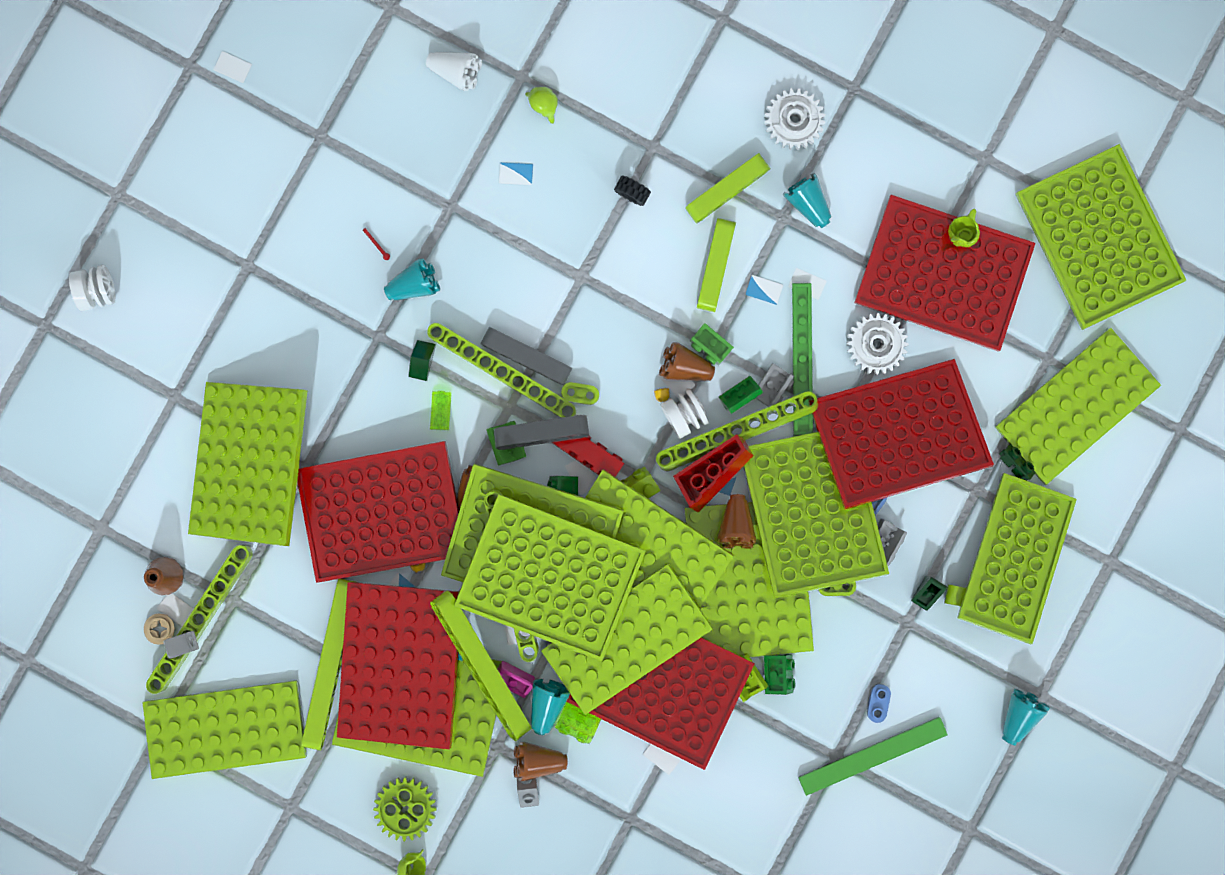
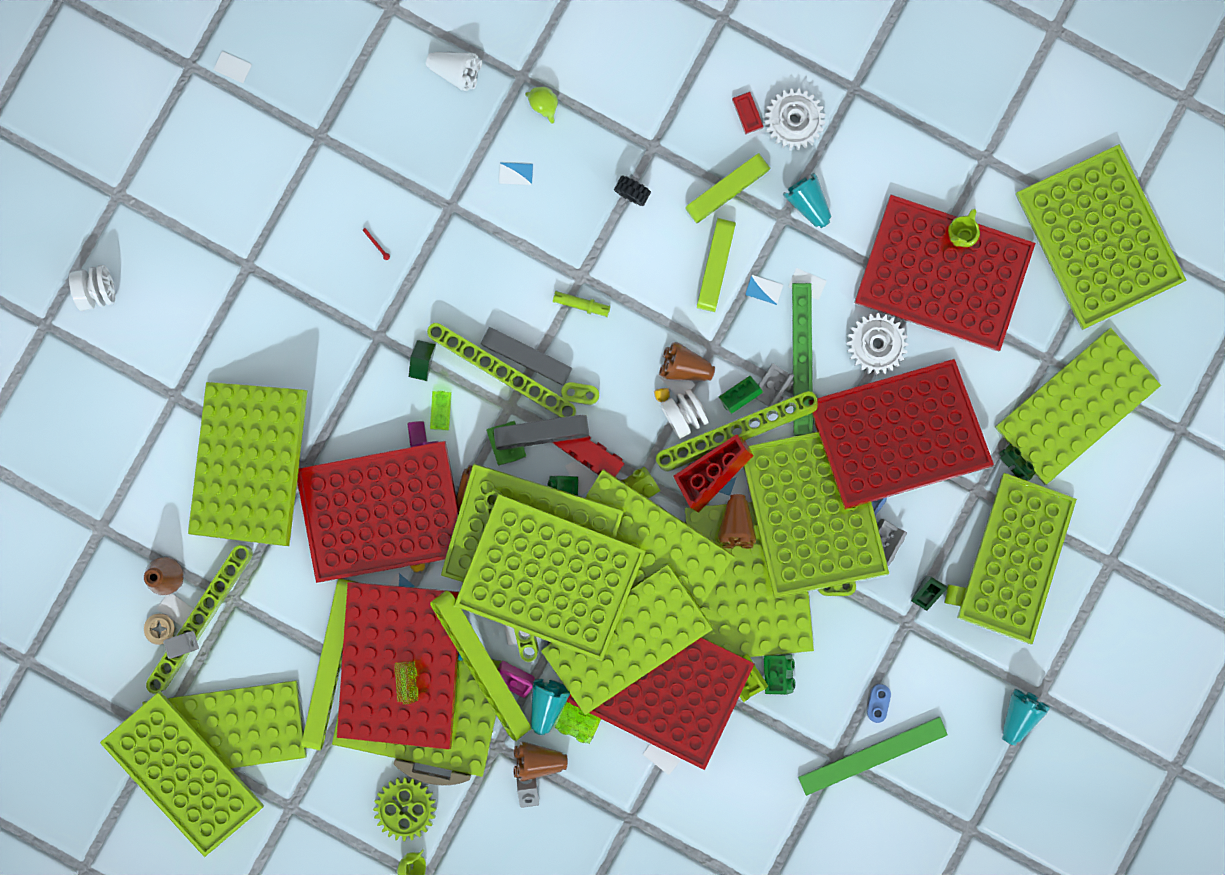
(182, 774): none -> lime plate
(406, 682): none -> clear neon green bracket
(408, 768): none -> dark tan slope
(413, 282): teal cone -> none
(417, 434): none -> magenta bracket
(582, 304): none -> lime pin
(711, 344): bright green bracket -> none
(747, 113): none -> red tile

